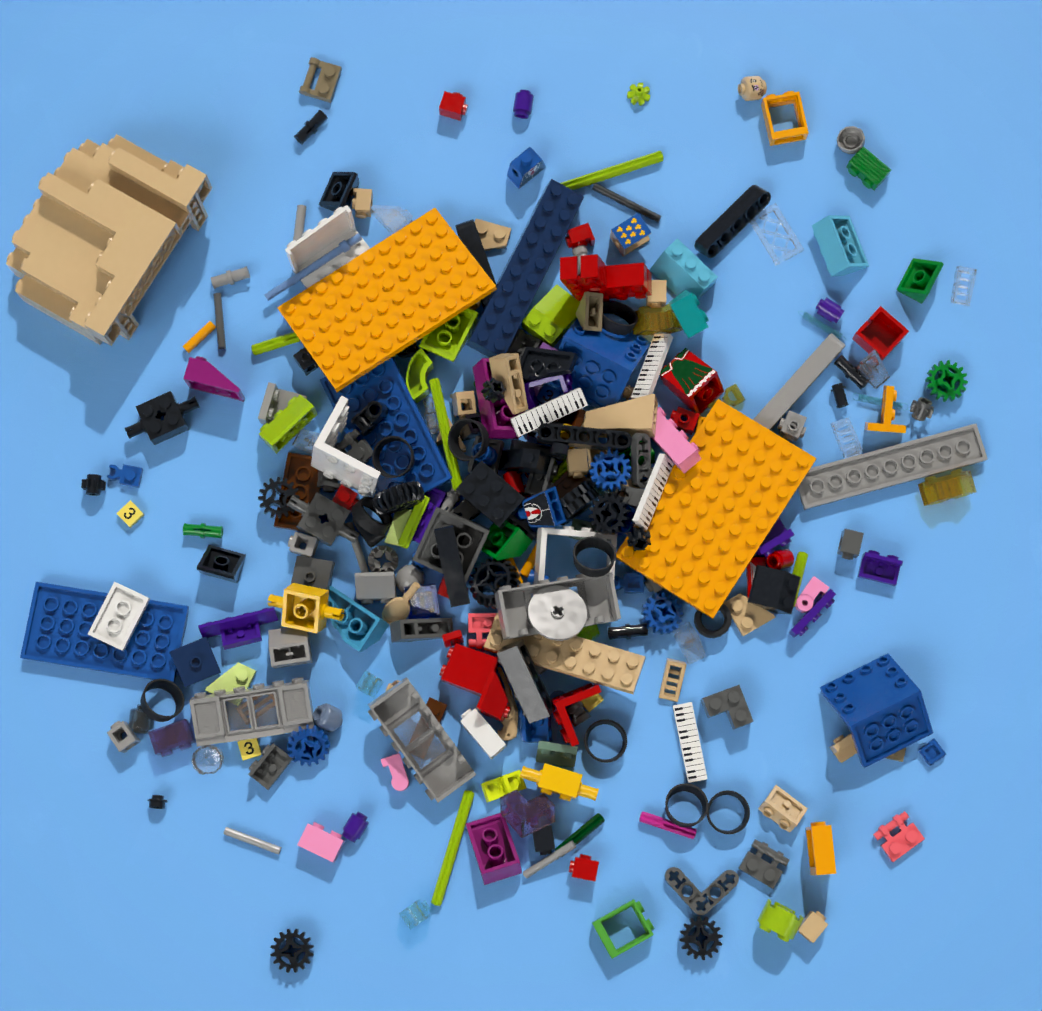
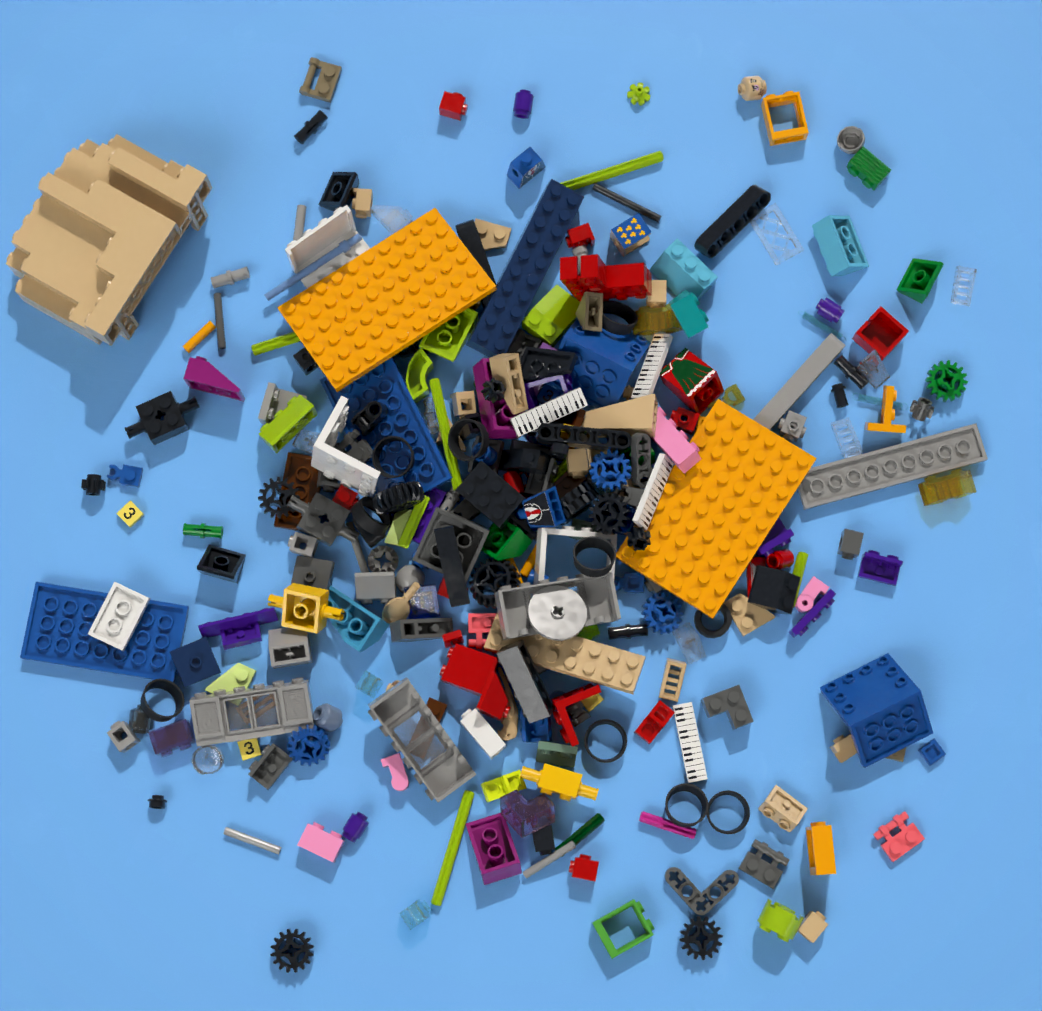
(654, 722): none -> red slope

